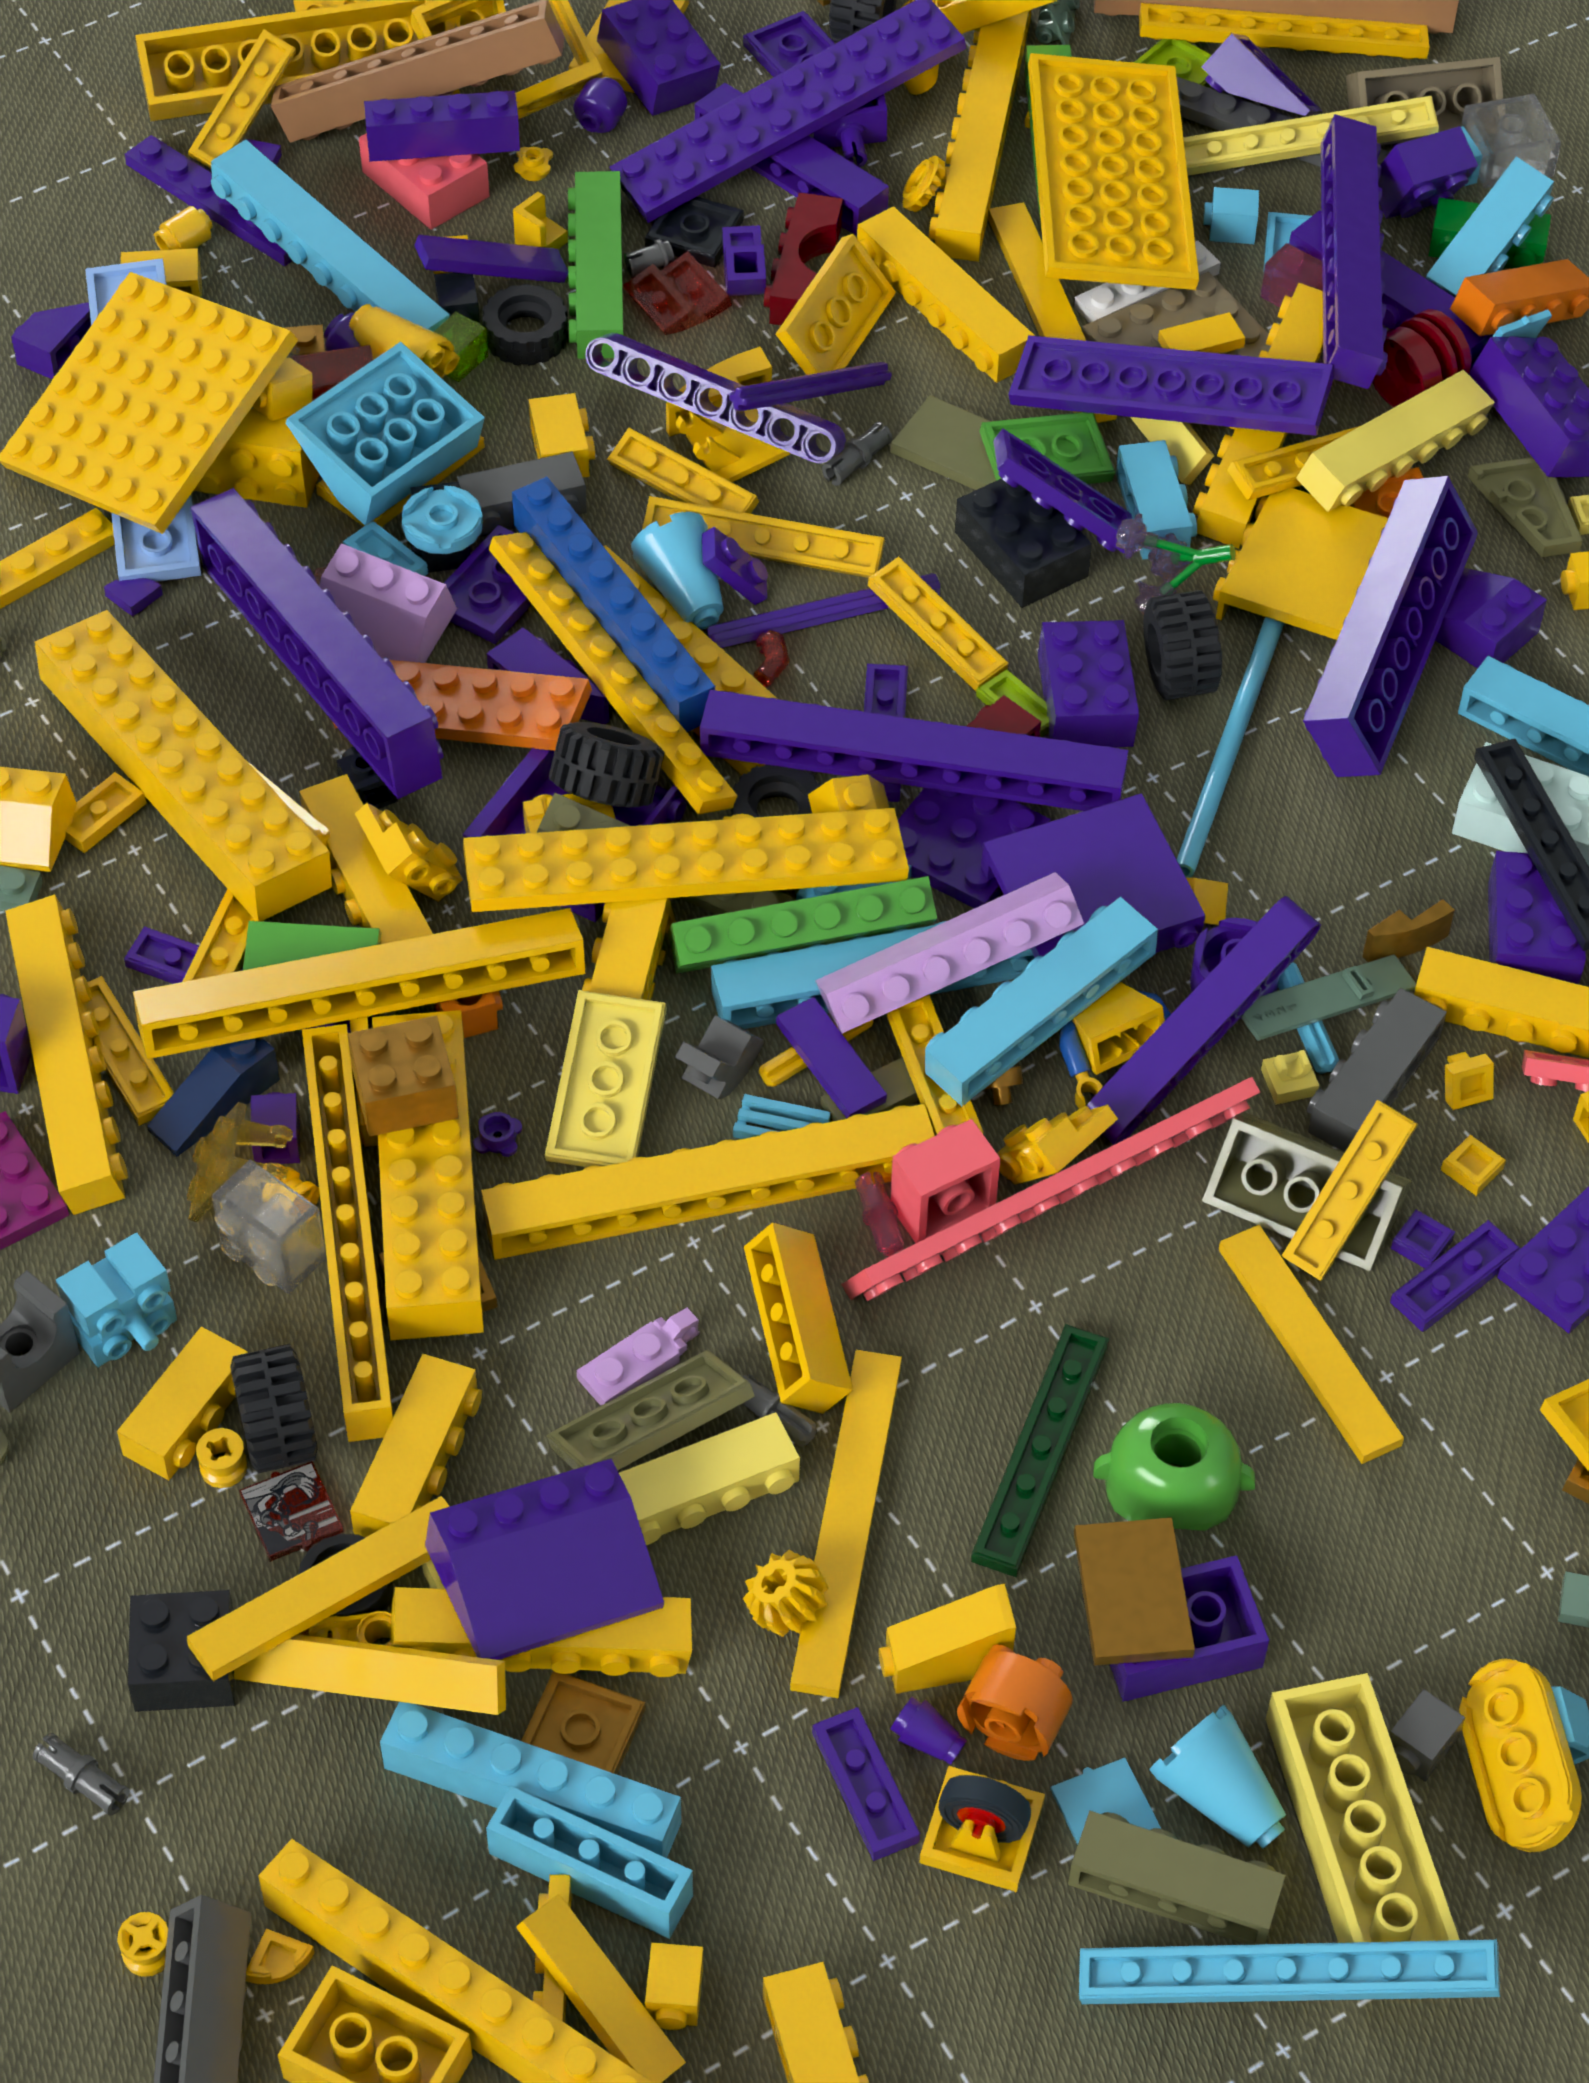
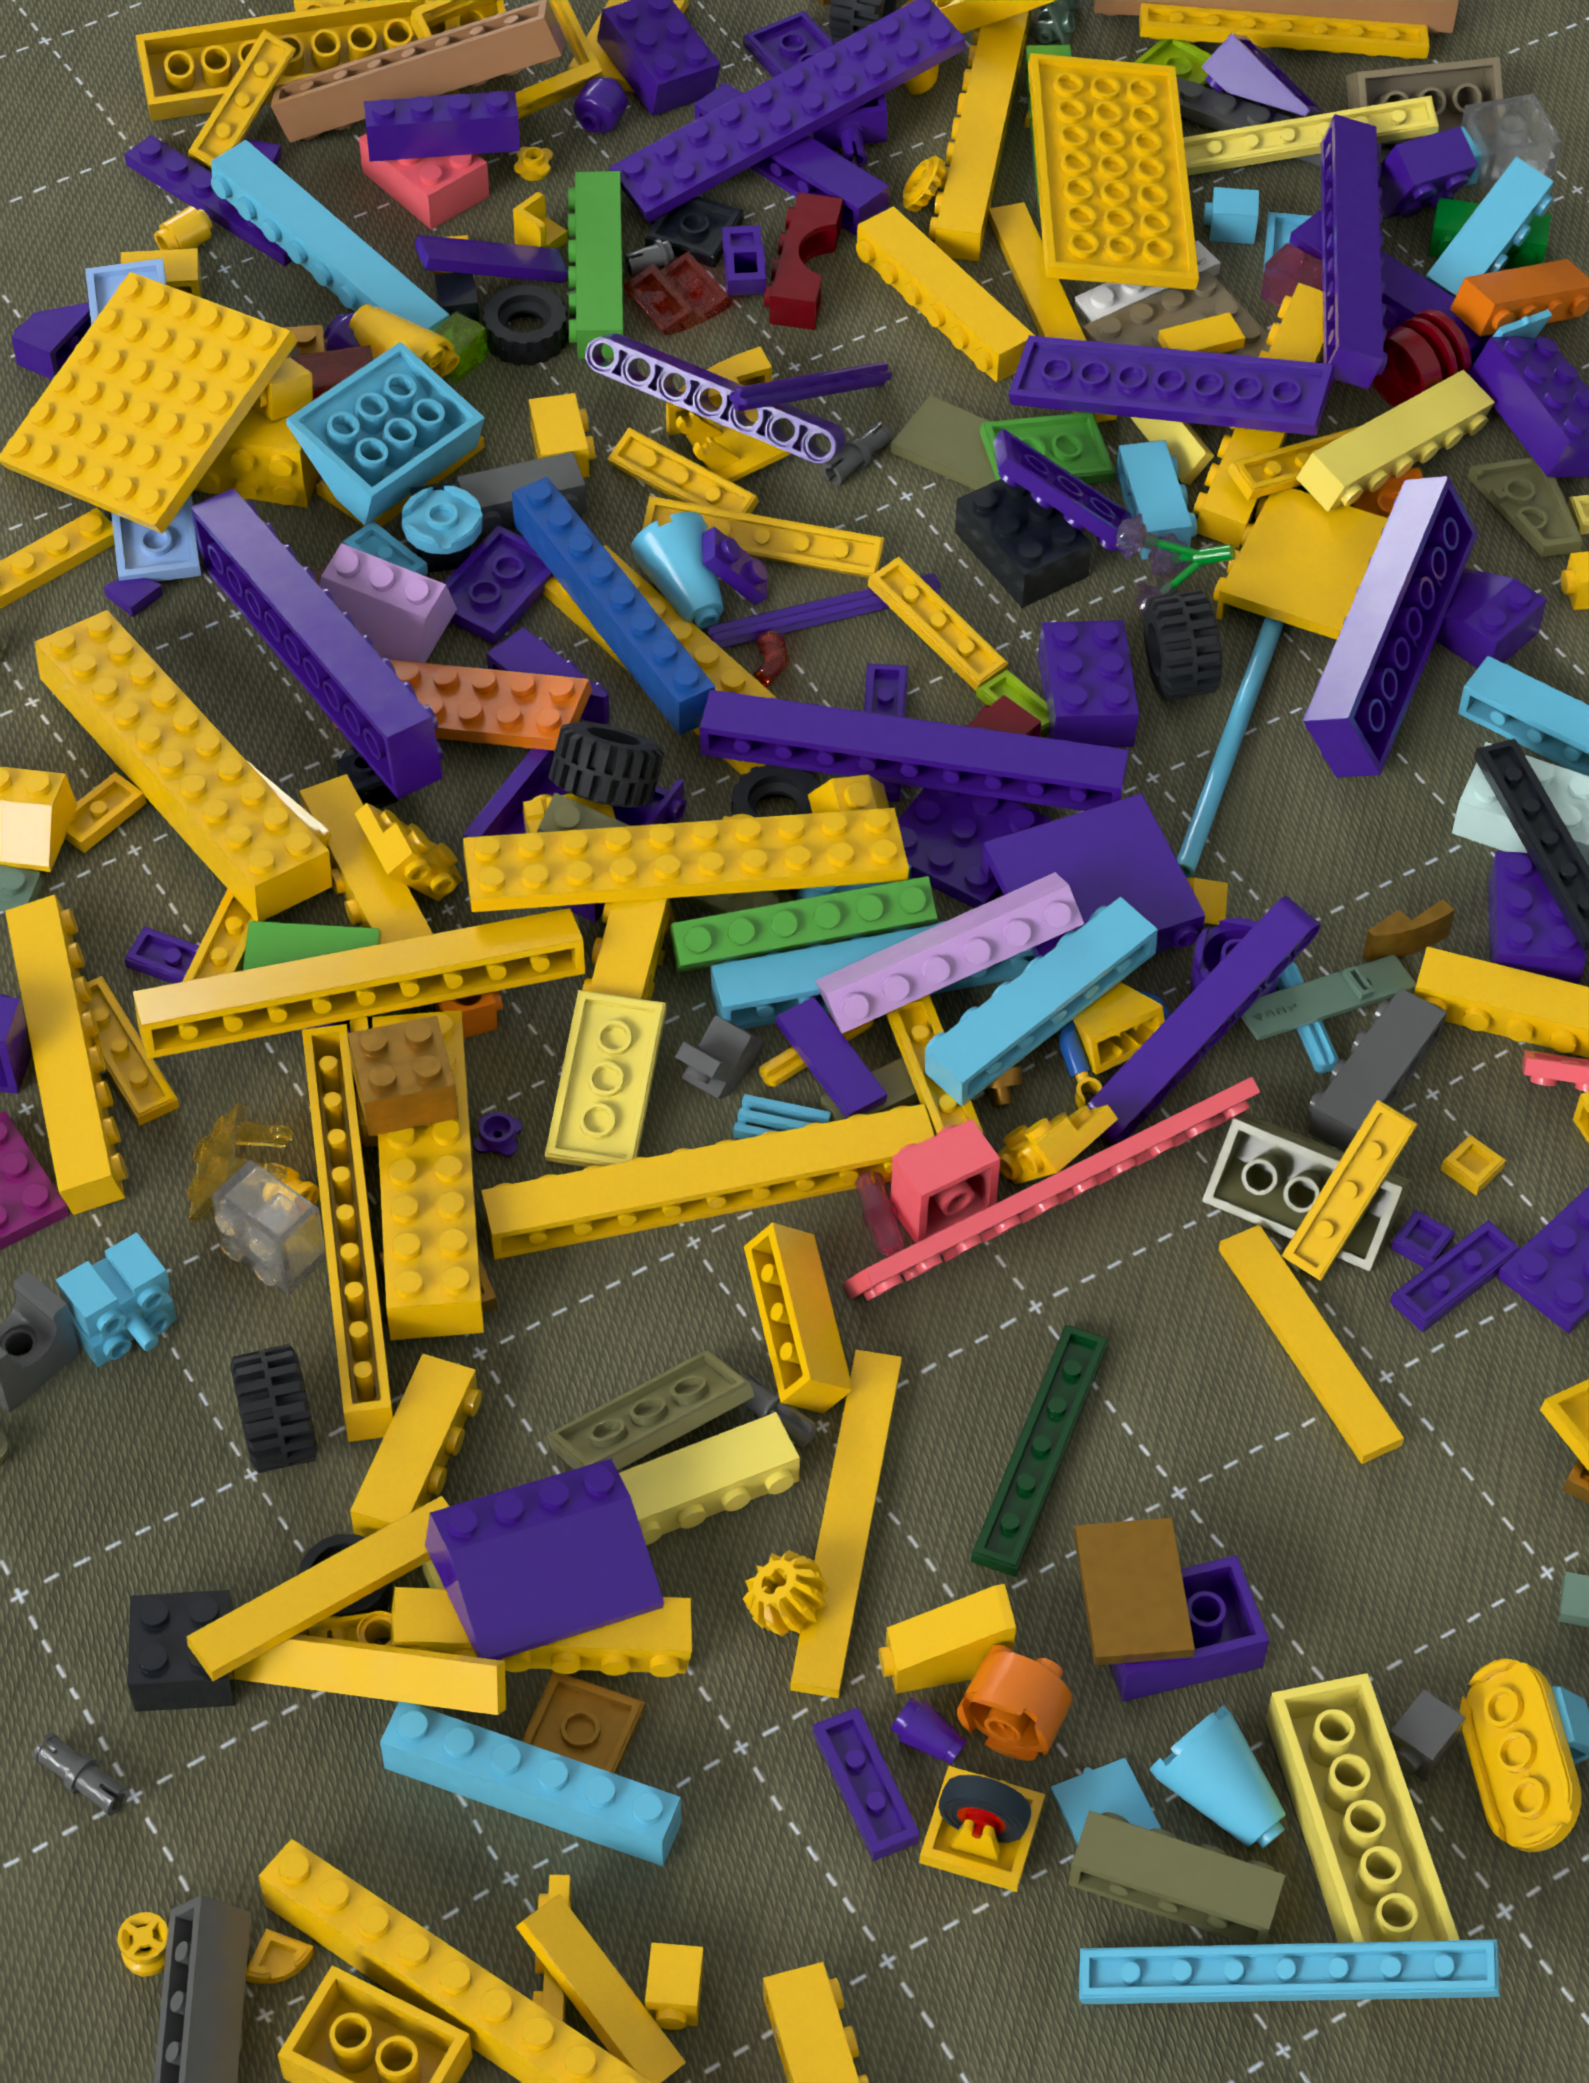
(181, 1405): yellow brick -> none
(212, 1089): dark blue slope -> none
(226, 1469): yellow wheel -> none
(272, 1110): dark purple brick -> none
(291, 1511): piece -> none
(599, 1863): medium azure brick -> none
(612, 672): yellow plate -> none
(639, 1357): lavender hinge -> none
(836, 309): yellow plate -> none
(1192, 1495): bright green piece -> none
(1289, 1077): light yellow tile -> none
(1468, 1080): yellow tile -> none

